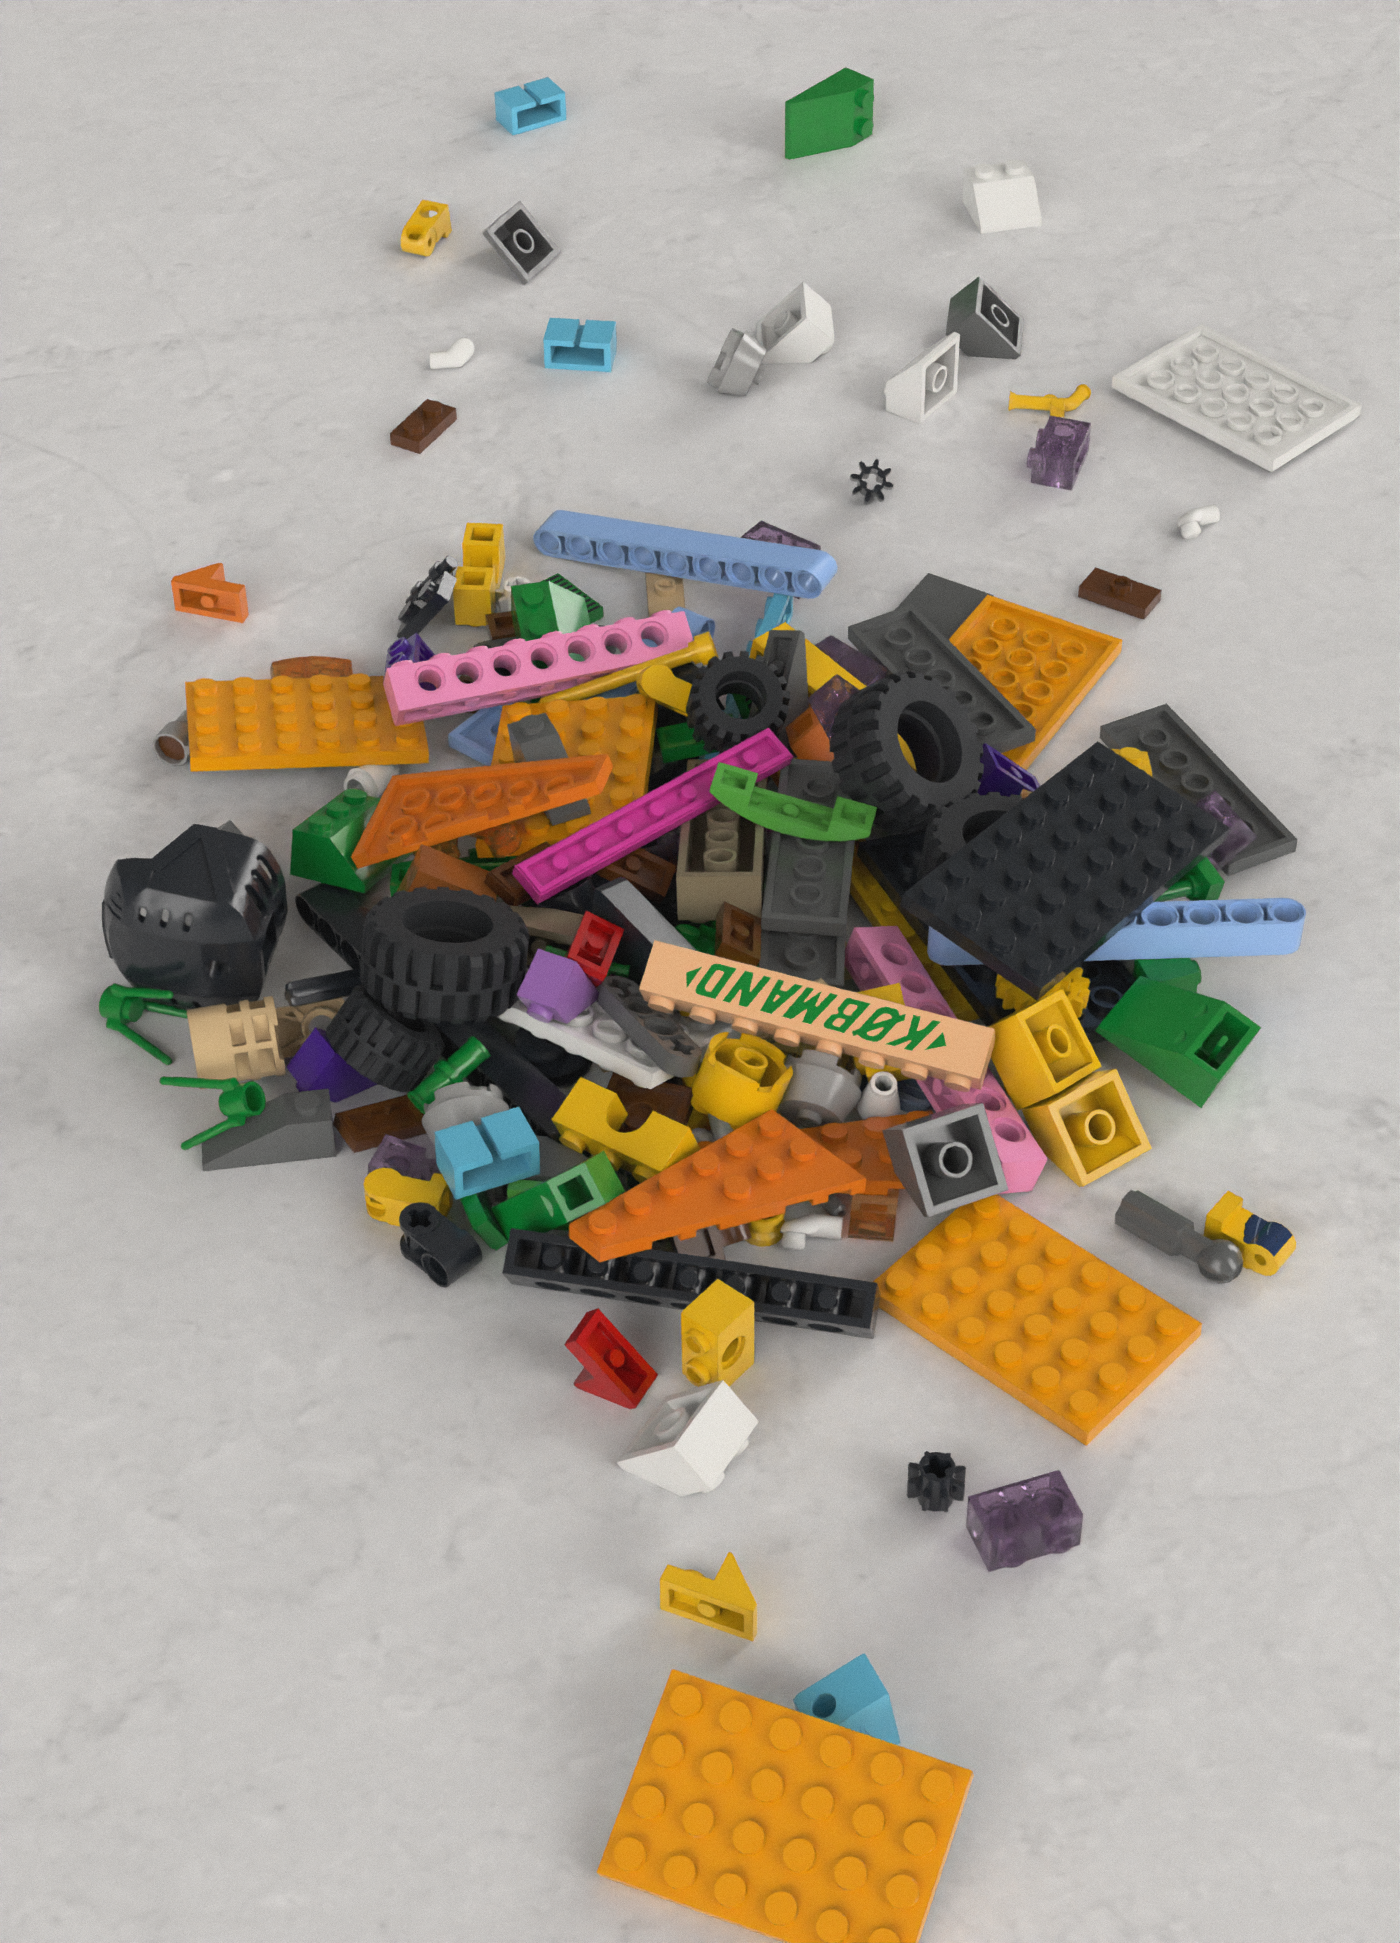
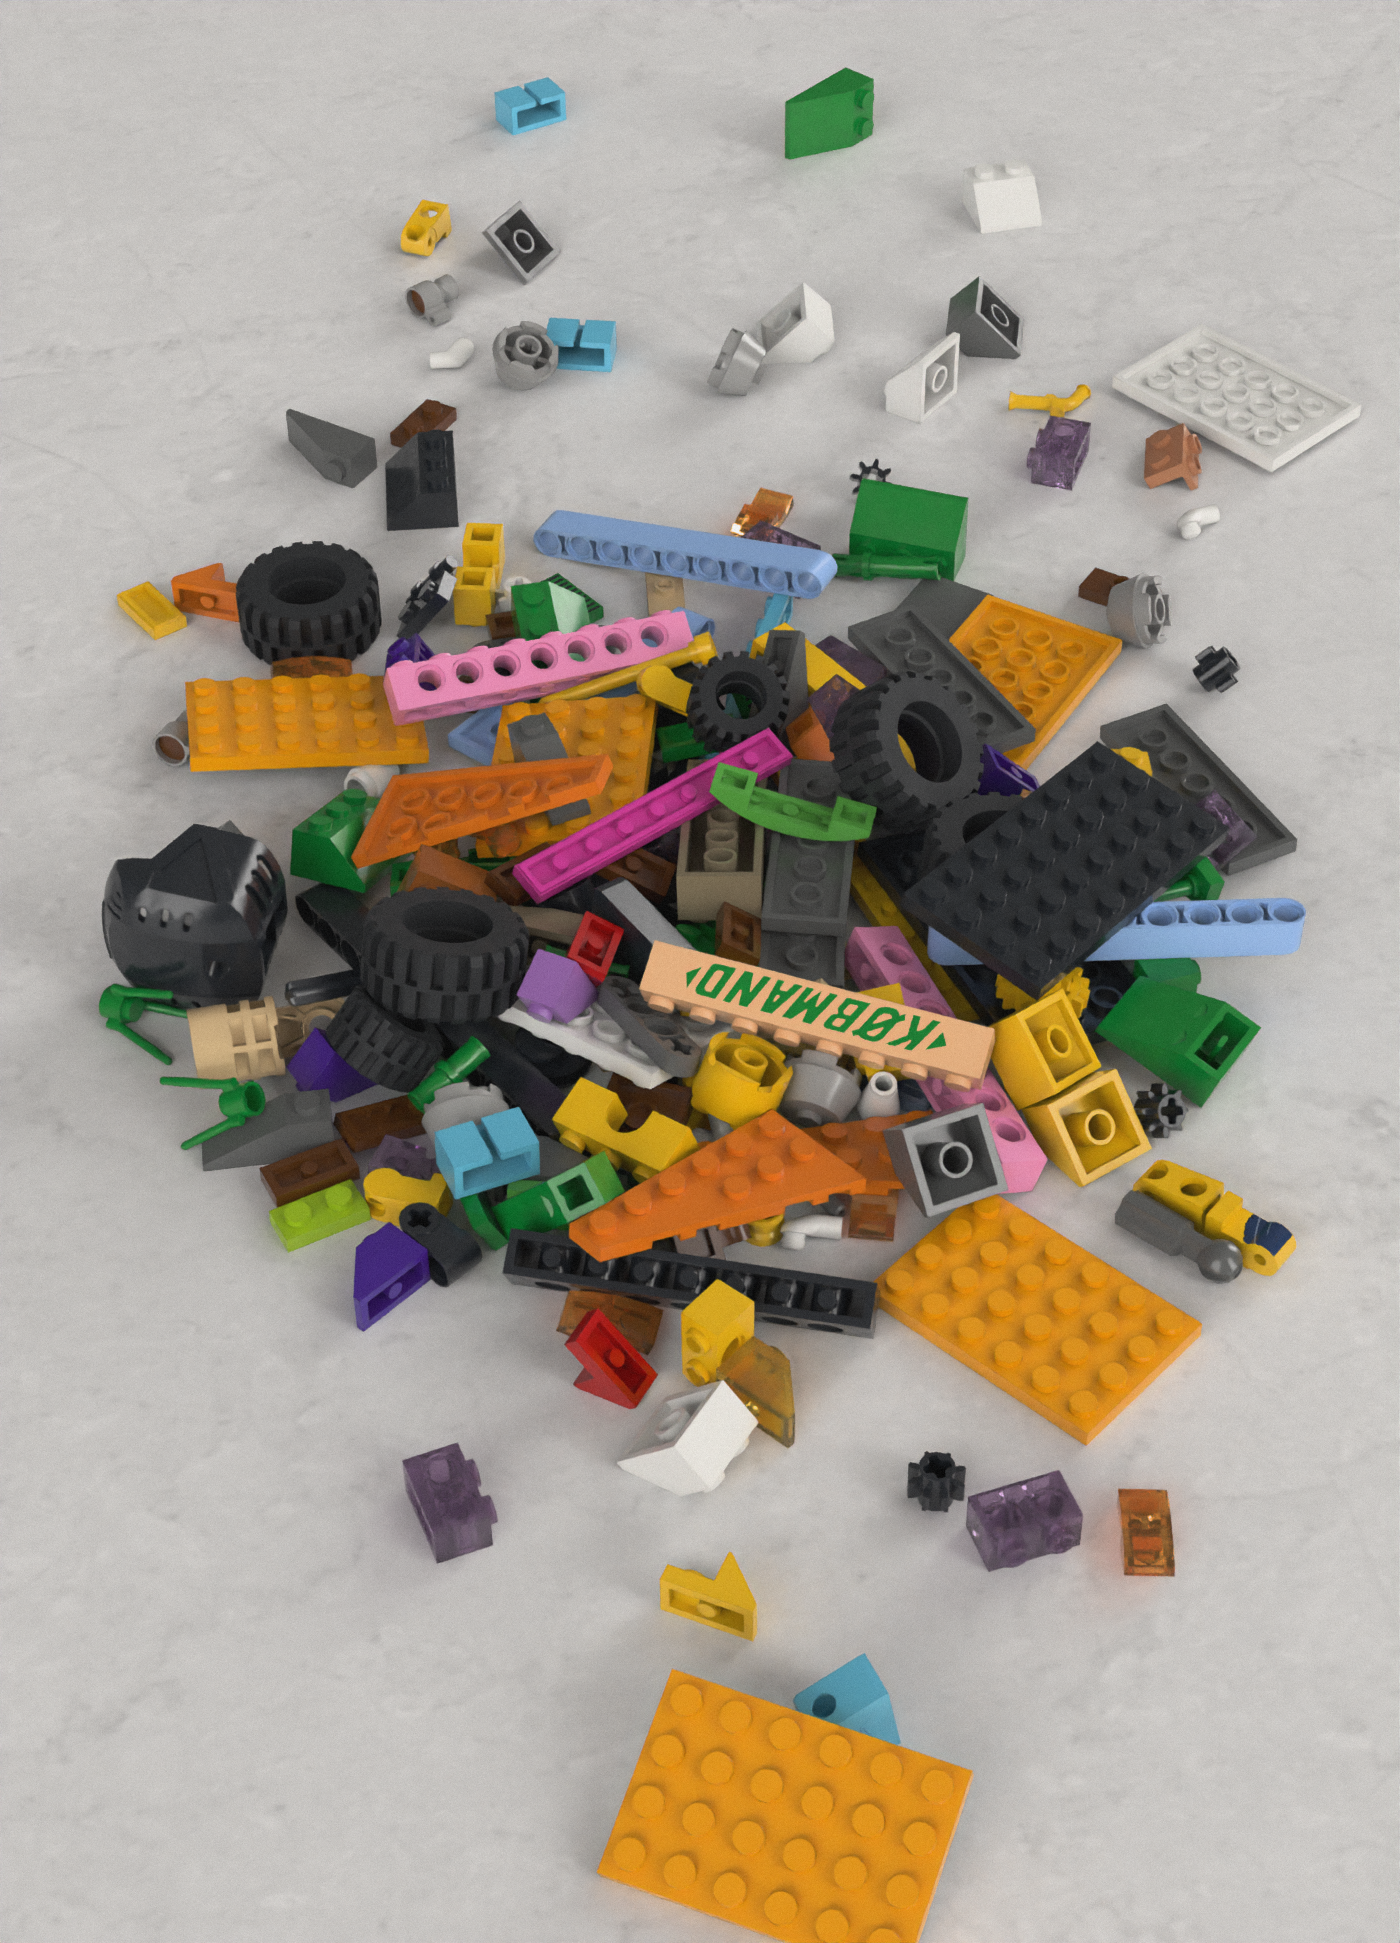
(151, 610): none -> yellow tile
(308, 603): none -> black tyre
(309, 1172): none -> reddish brown plate
(319, 1215): none -> lime plate
(332, 449): none -> dark grey slope
(386, 1273): none -> dark purple slope
(422, 483): none -> black slope
(429, 299): none -> light grey piece
(449, 1502): none -> clear purple brick
(524, 356): none -> light grey cone
(632, 1318): none -> clear orange slope
(764, 1385): none -> clear yellow slope
(767, 506): none -> clear orange slope
(877, 566): none -> green pin
(910, 523): none -> green slope
(1139, 610): none -> light grey cone
(1146, 1532): none -> clear orange slope
(1160, 1110): none -> black gear
(1172, 455): none -> nougat bracket
(1181, 1190): none -> yellow leg
(1216, 669): none -> black gear

